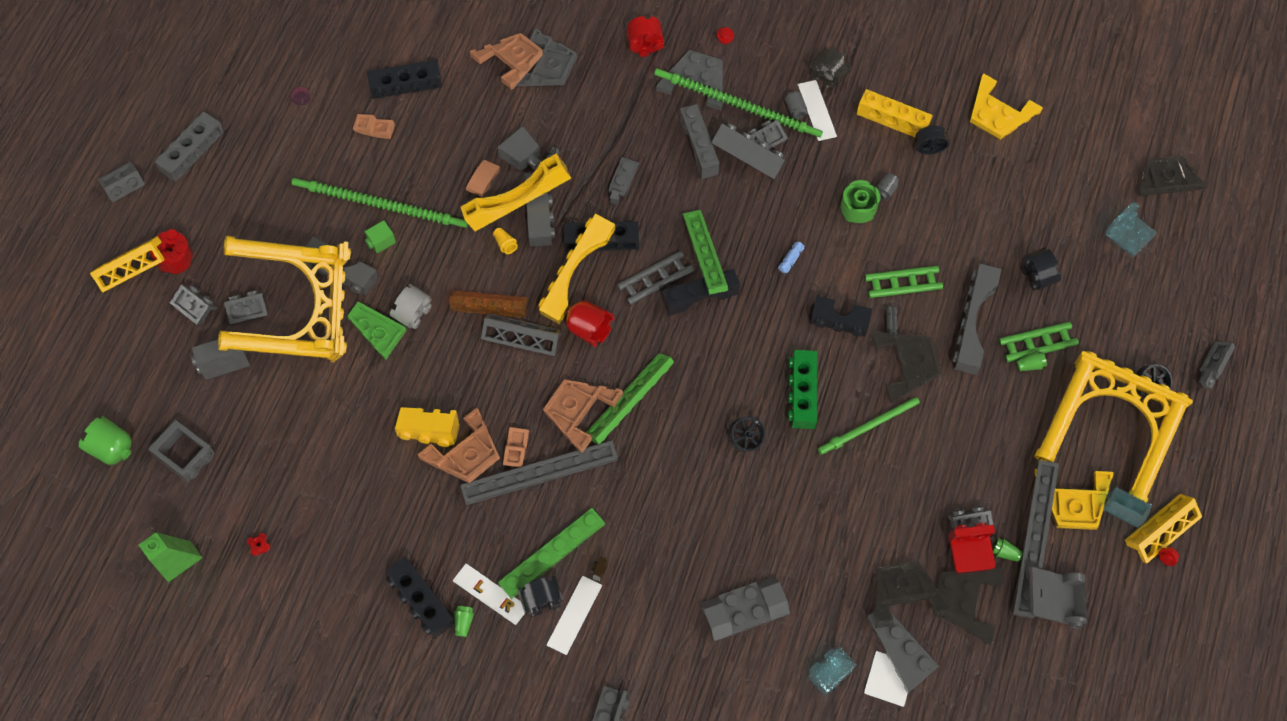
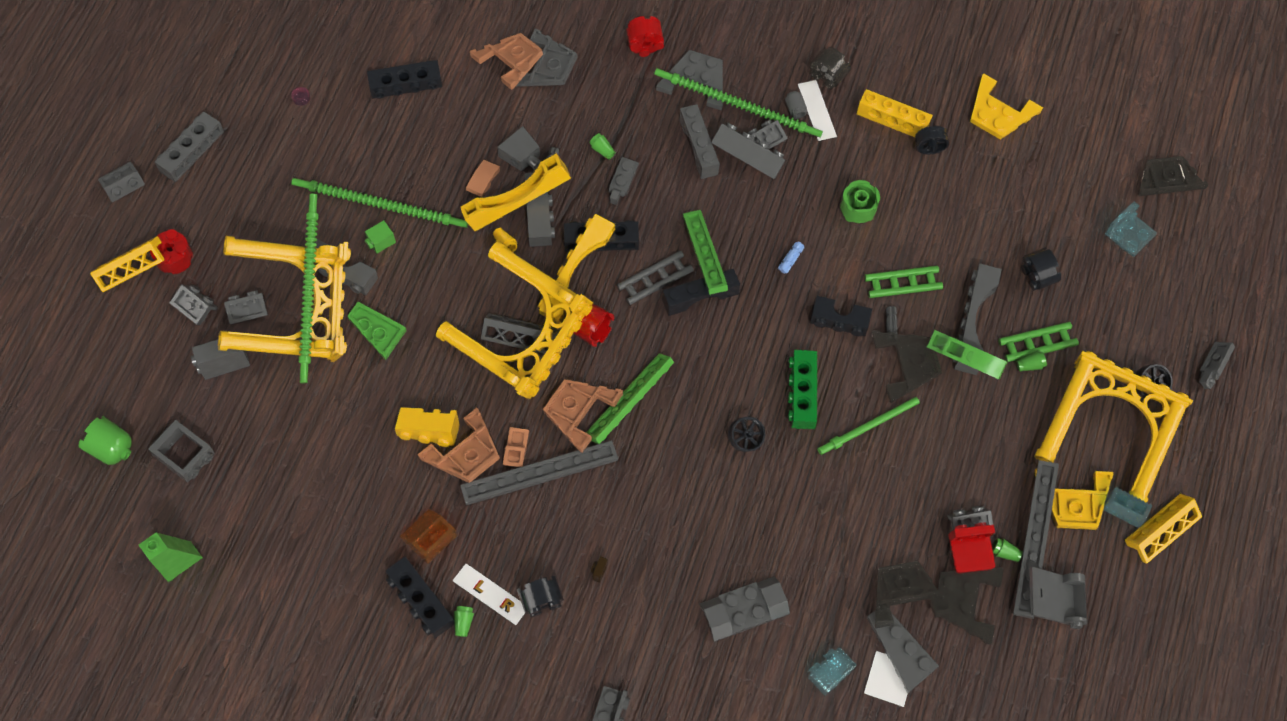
(264, 546): red plate -> none
(305, 359): none -> bright green hose
(373, 127): nougat slope -> none
(411, 306): light grey brick -> none
(429, 535): none -> clear orange slope
(488, 303): clear orange fence -> none
(551, 553): bright green plate -> none
(574, 615): white sticker -> none
(578, 304): none -> yellow arch
(602, 146): none -> bright green cone
(725, 35): red plate -> none
(887, 186): dark grey brick -> none
(967, 354): none -> bright green slope
(1169, 556): red plate -> none

